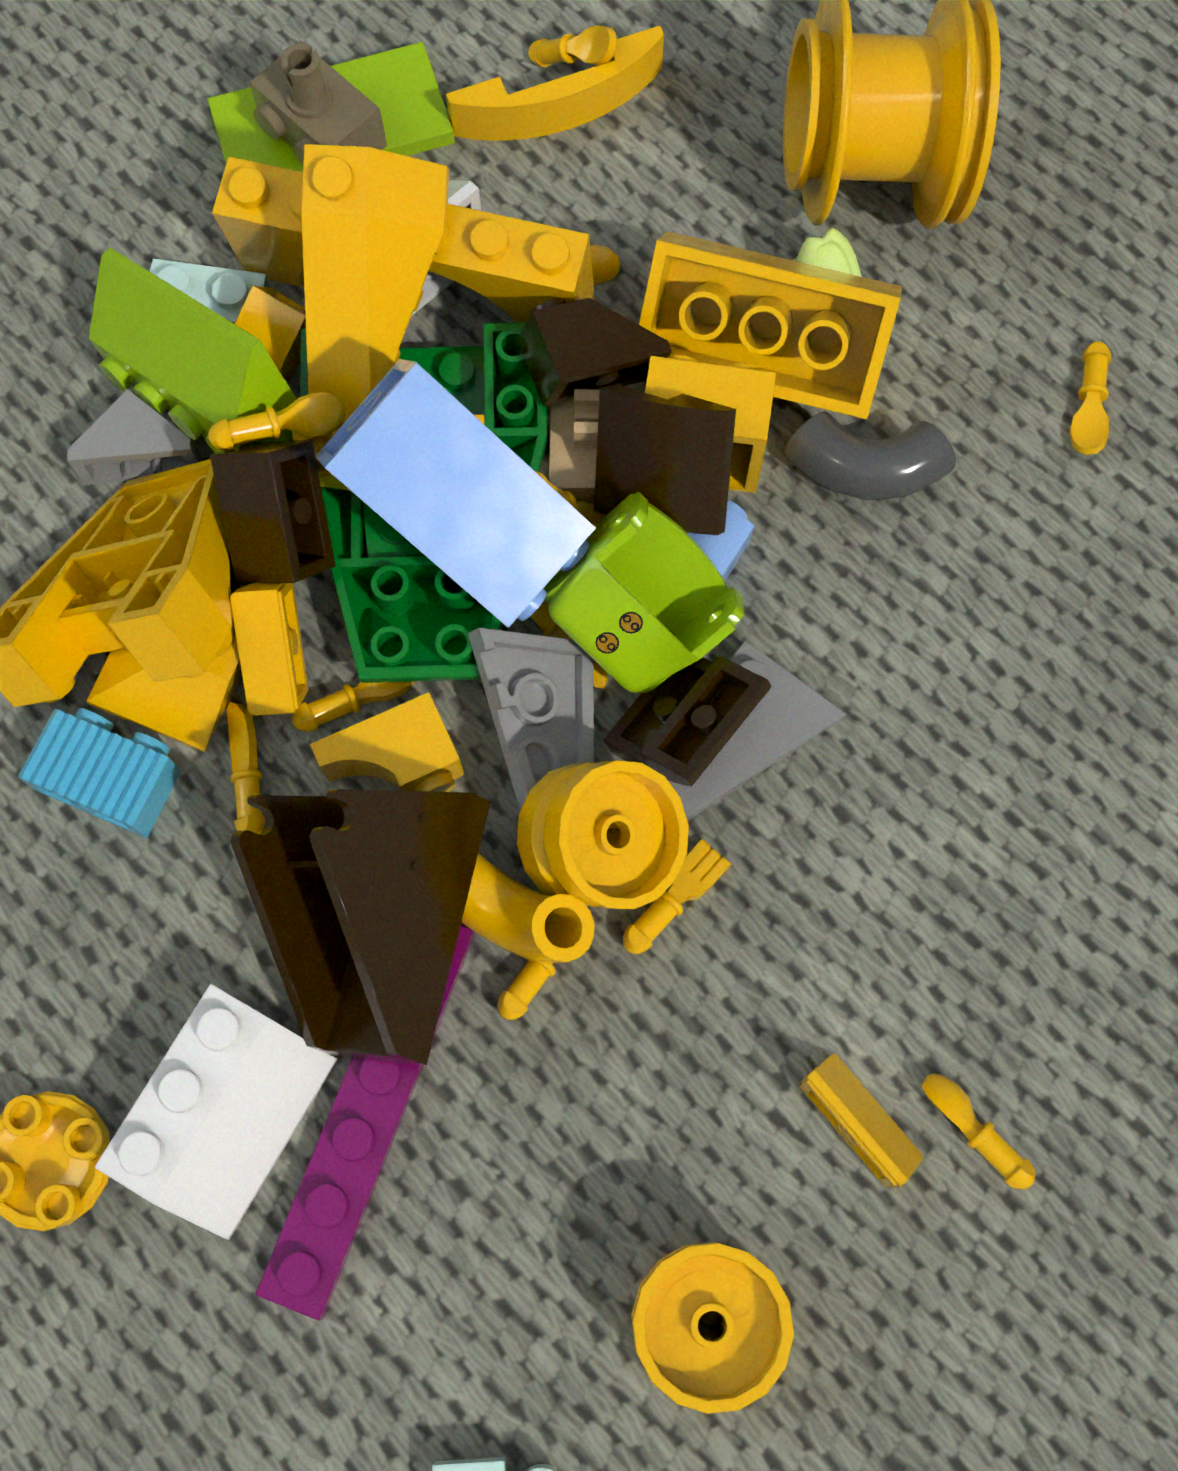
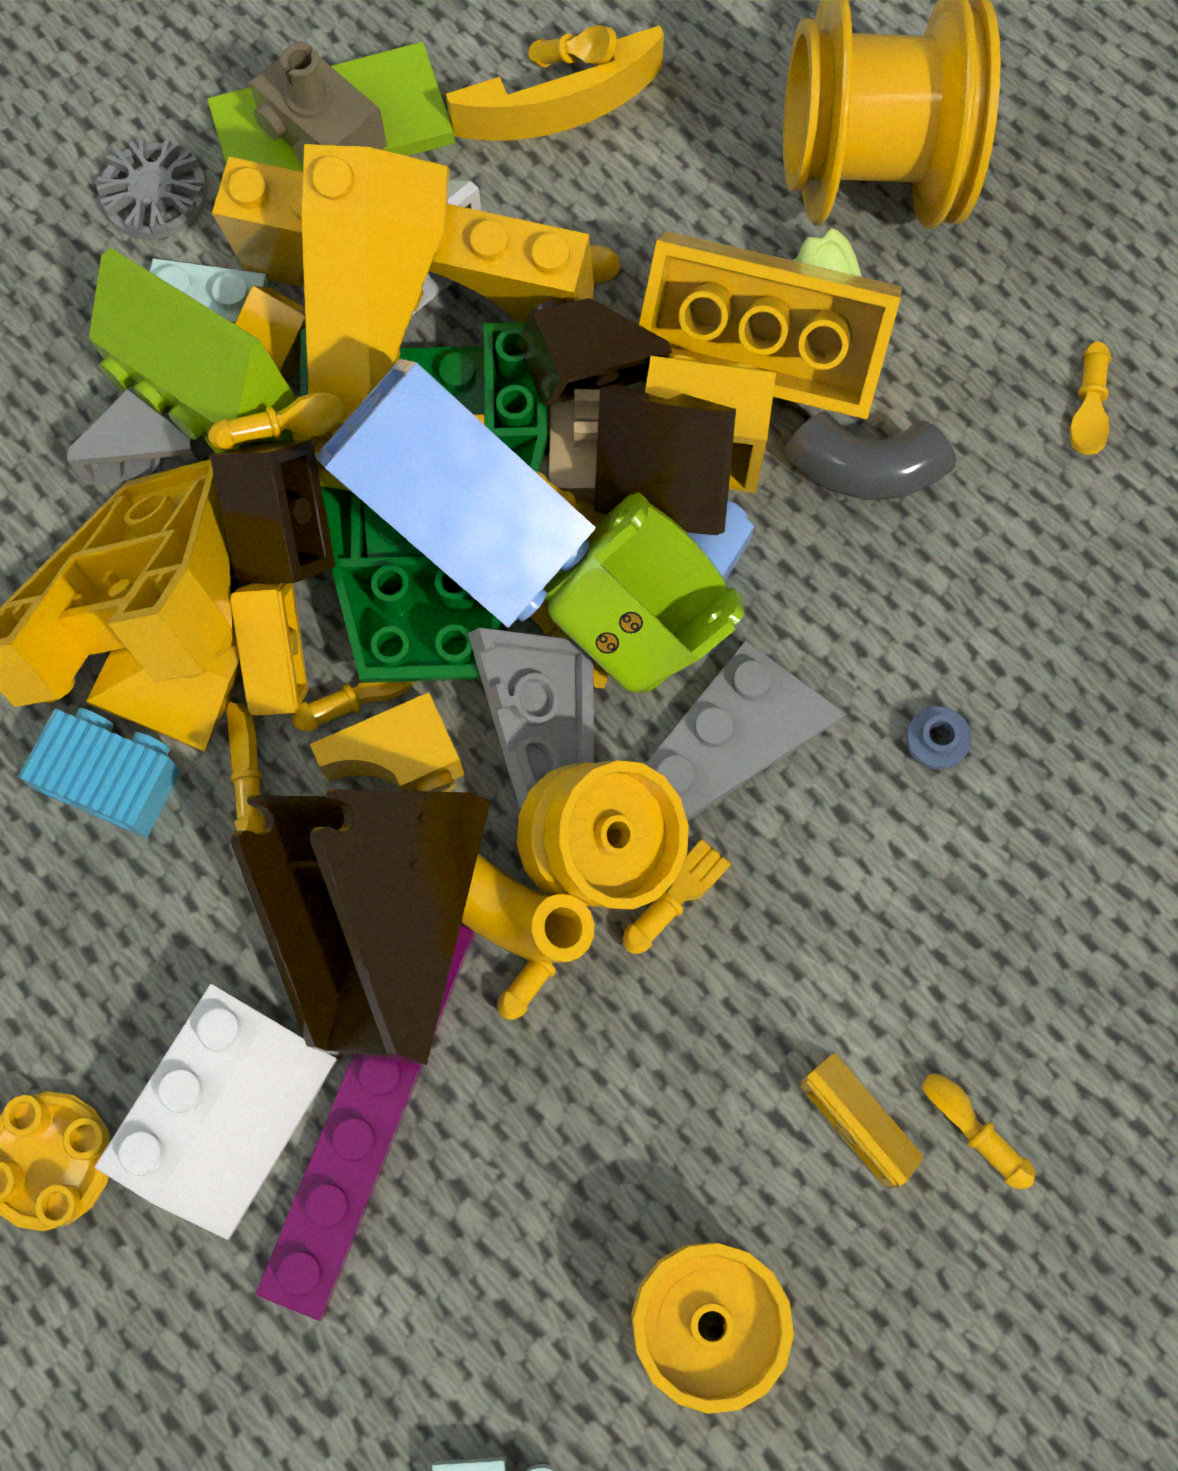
(152, 188): none -> light grey wheel
(687, 718): dark brown slope -> none
(934, 755): none -> sand blue plate

